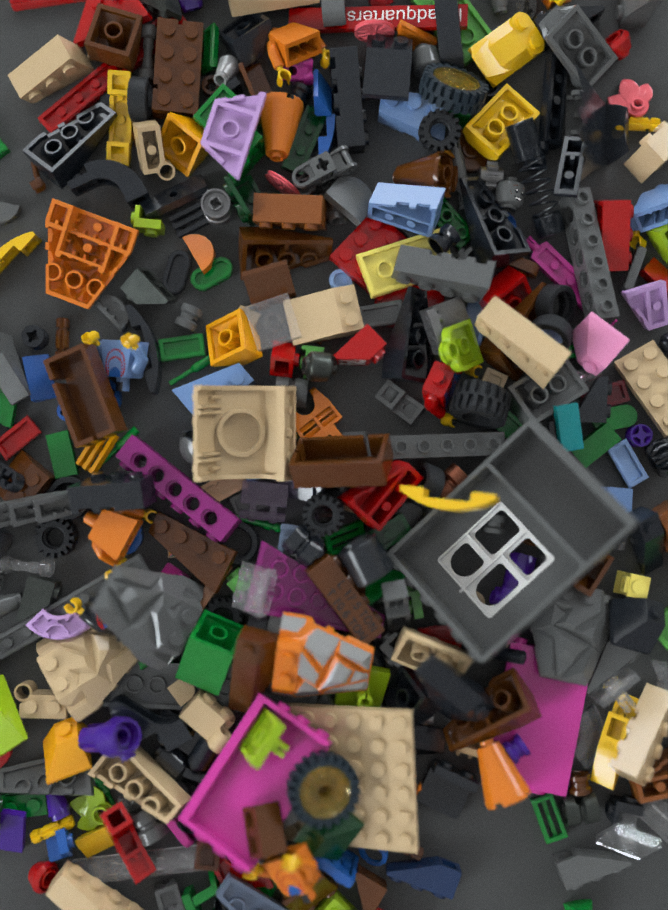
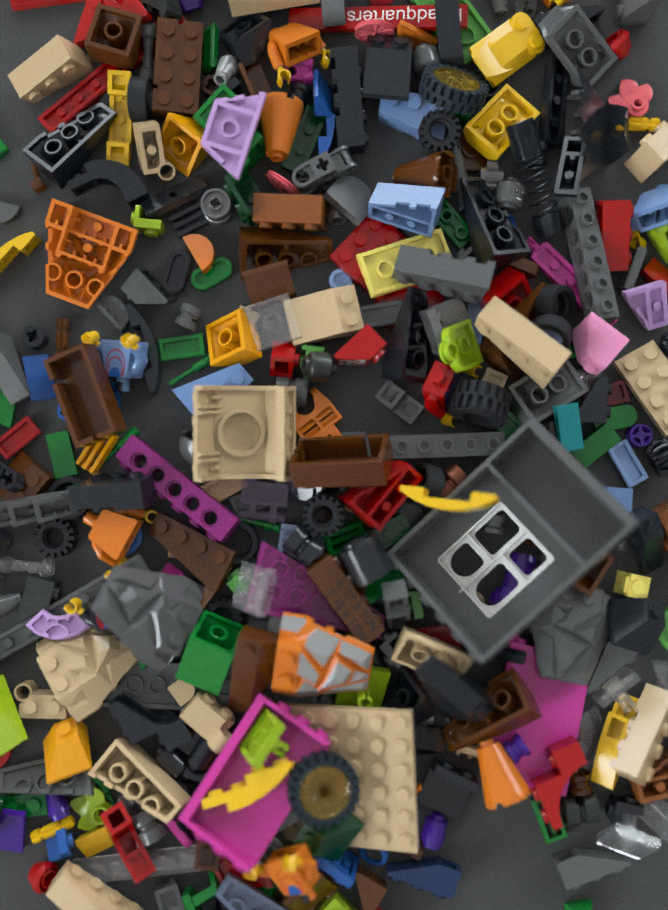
(112, 739): dark purple piece -> none
(259, 784): none -> yellow slope
(264, 830): reddish brown panel -> none
(434, 830): none -> dark purple brick
(444, 239): black wheel -> none
(564, 759): none -> red arch

